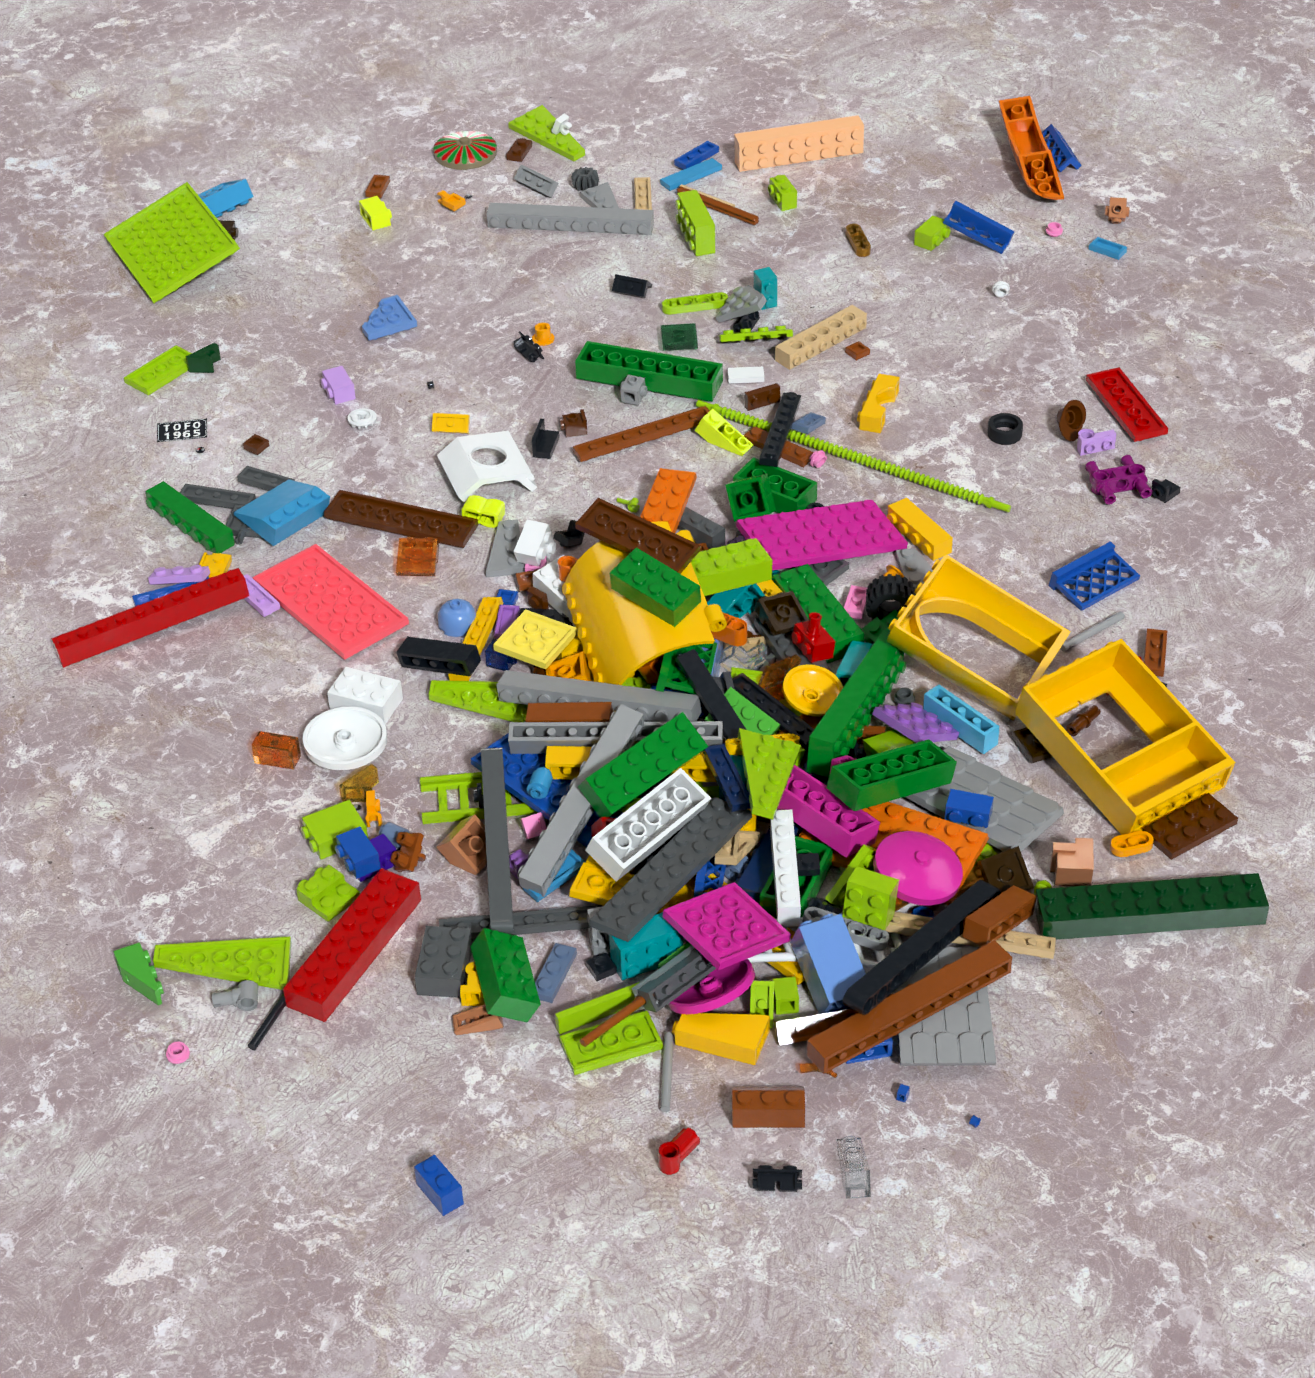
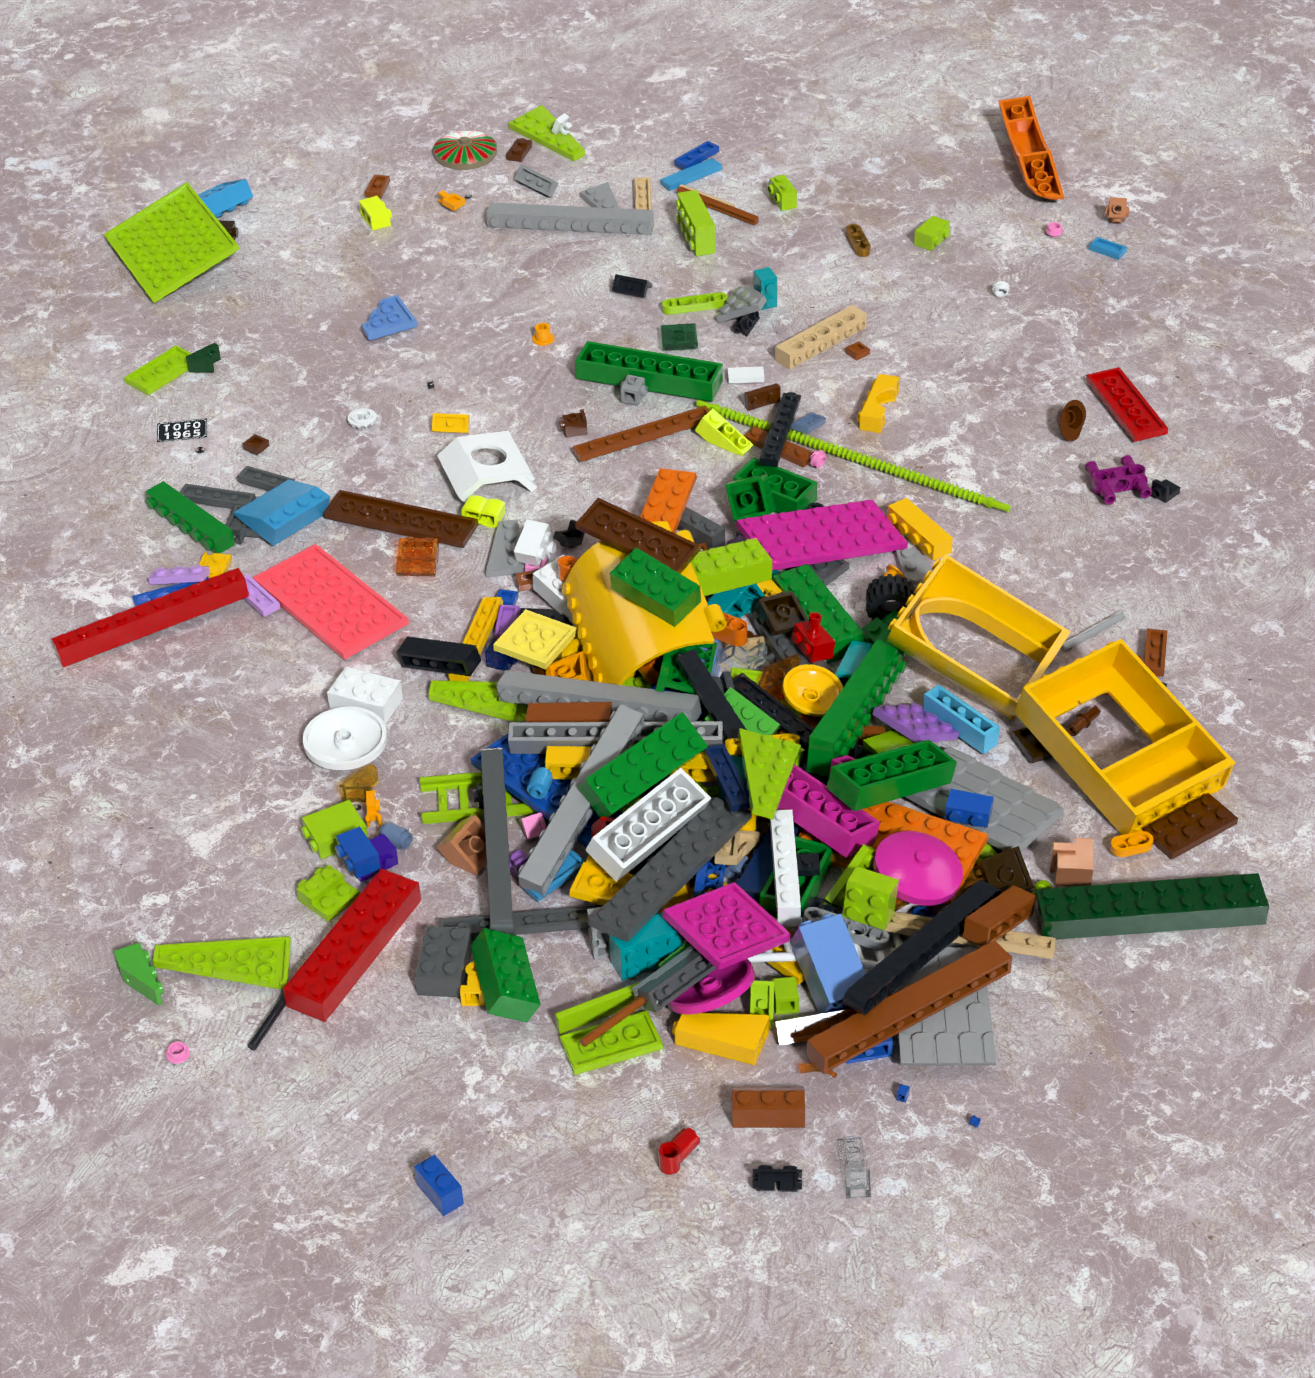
(243, 997): light grey pin -> none
(276, 750): clear orange brick -> none
(338, 385): lavender brick -> none
(410, 851): dark orange hips -> none
(456, 617): medium blue cylinder -> none
(488, 1023): nougat slope -> none
(527, 348): black hinge -> none
(537, 598): reddish brown plate -> none
(544, 441): black panel -> none
(554, 971): sand blue plate -> none
(584, 178): dark grey gear -> none
(601, 966): black plate -> none
(632, 504): lime hand -> none
(667, 1072): light grey bar -> none
(762, 332): lime wing -> none
(798, 143): light nougat brick -> none
(856, 602): bright pink plate -> none
(904, 696): dark grey plate -> none
(980, 225): blue fence -> none
(1005, 420): black tyre -> none
(1060, 144): blue fence -> none
(1084, 567): blue fence -> none
(1093, 442): lavender plate -> none

